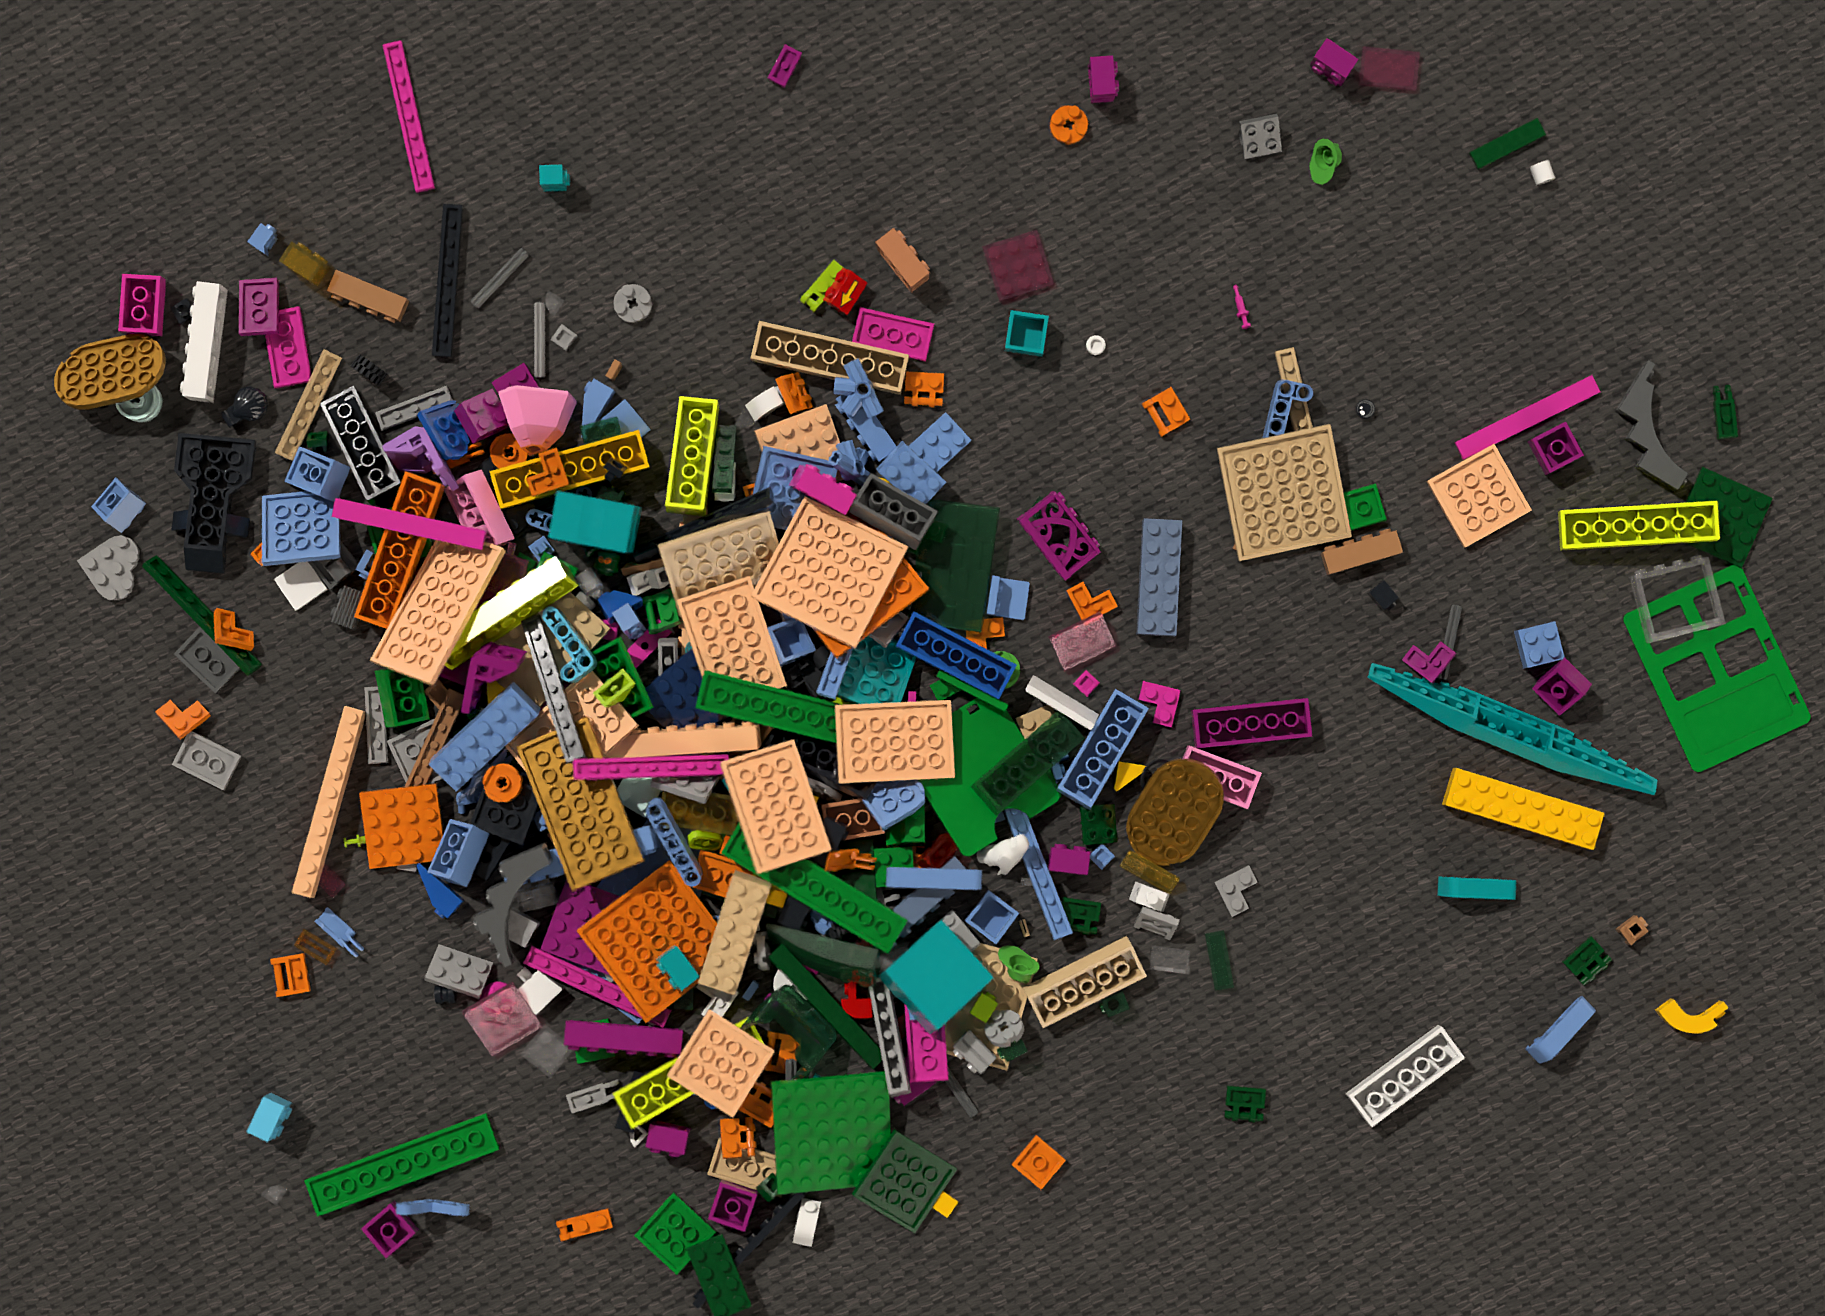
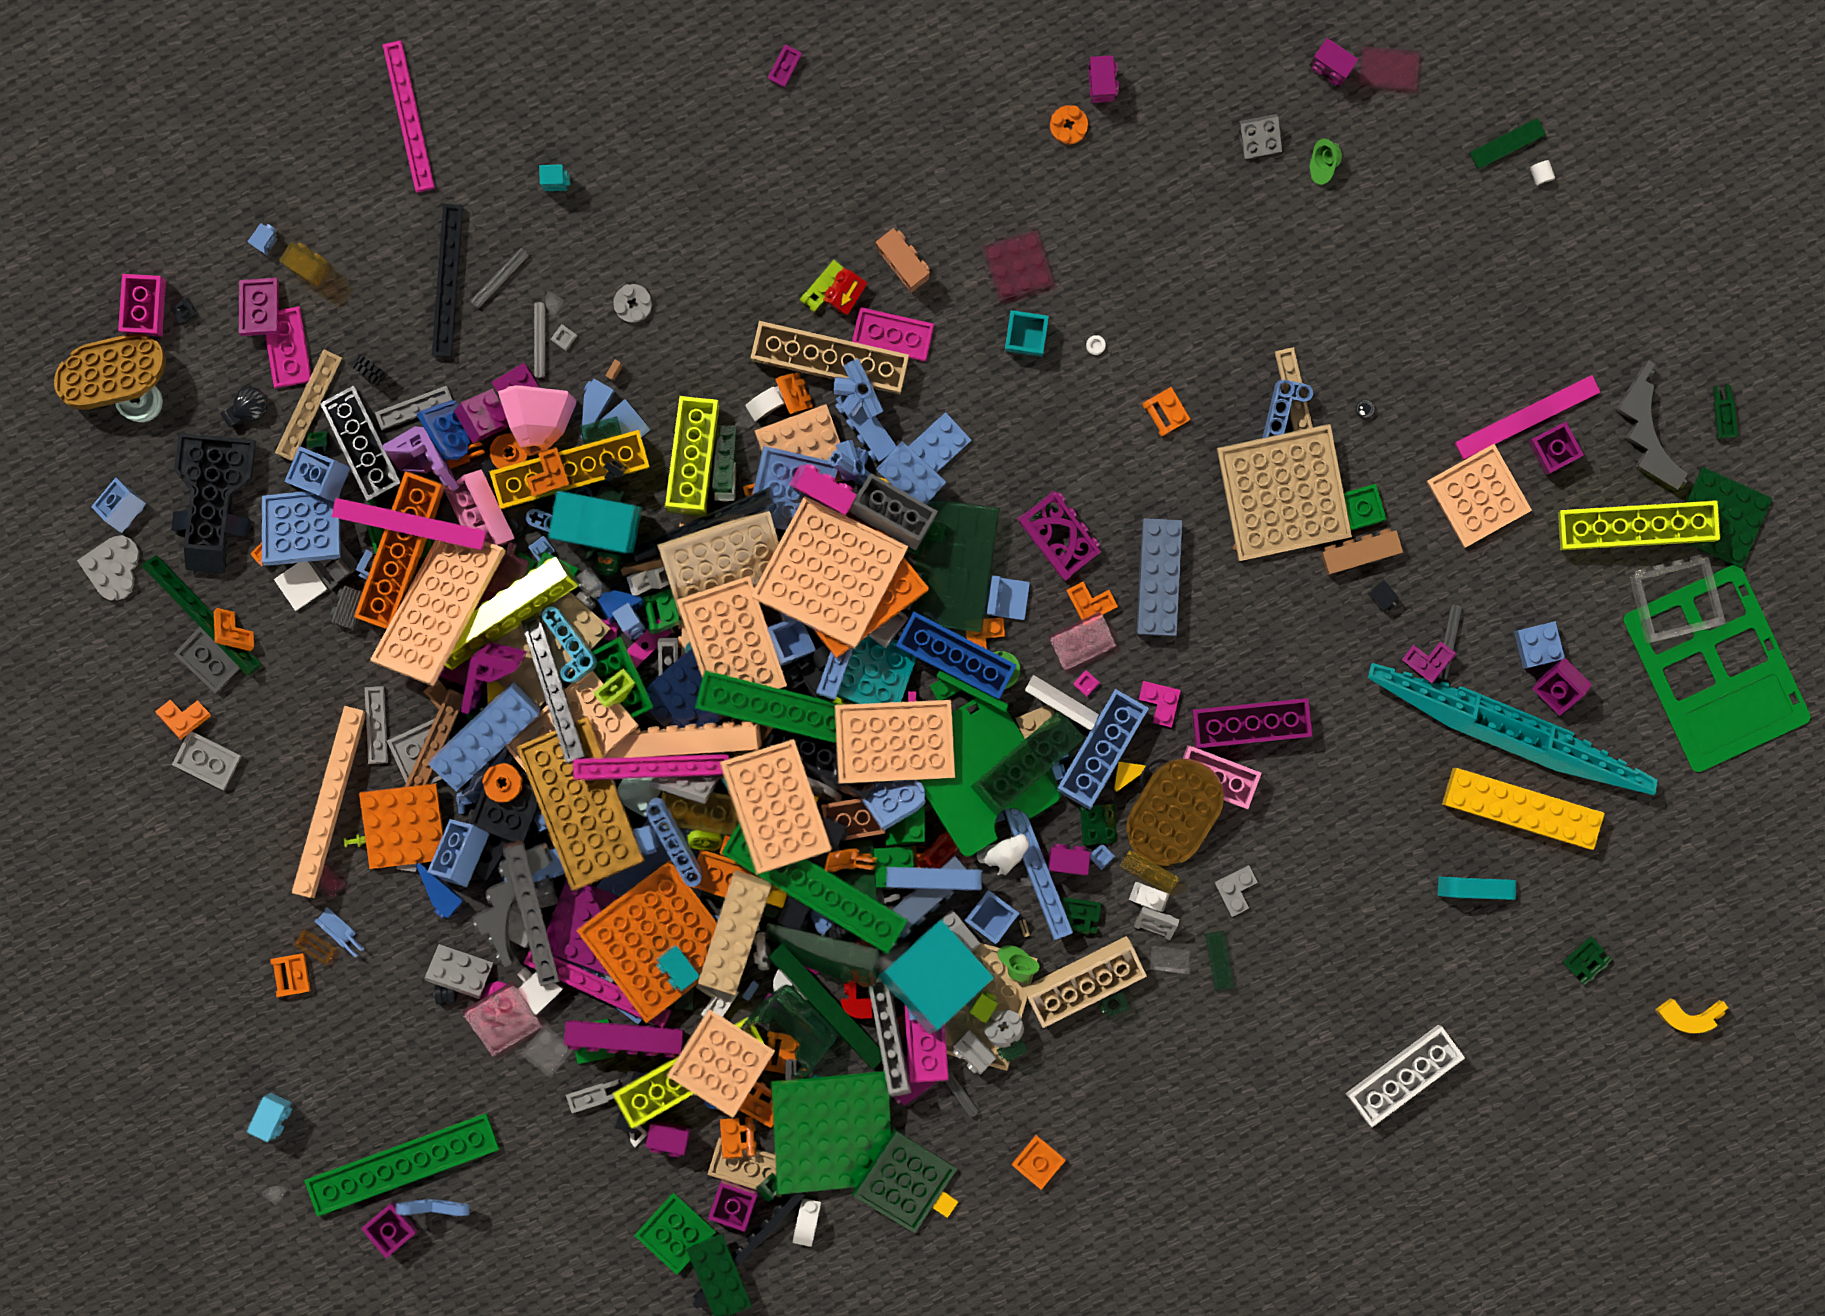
(204, 341): white brick -> none
(368, 296): medium nougat brick -> none
(401, 698): green slope -> none
(530, 913): none -> black plate
(585, 1224): orange plate -> none
(924, 382): orange plate -> none
(1241, 309): dark pink piece -> none
(1244, 1097): dark green plate -> none
(1561, 1031): medium blue beam -> none
(1627, 934): medium nougat window -> none

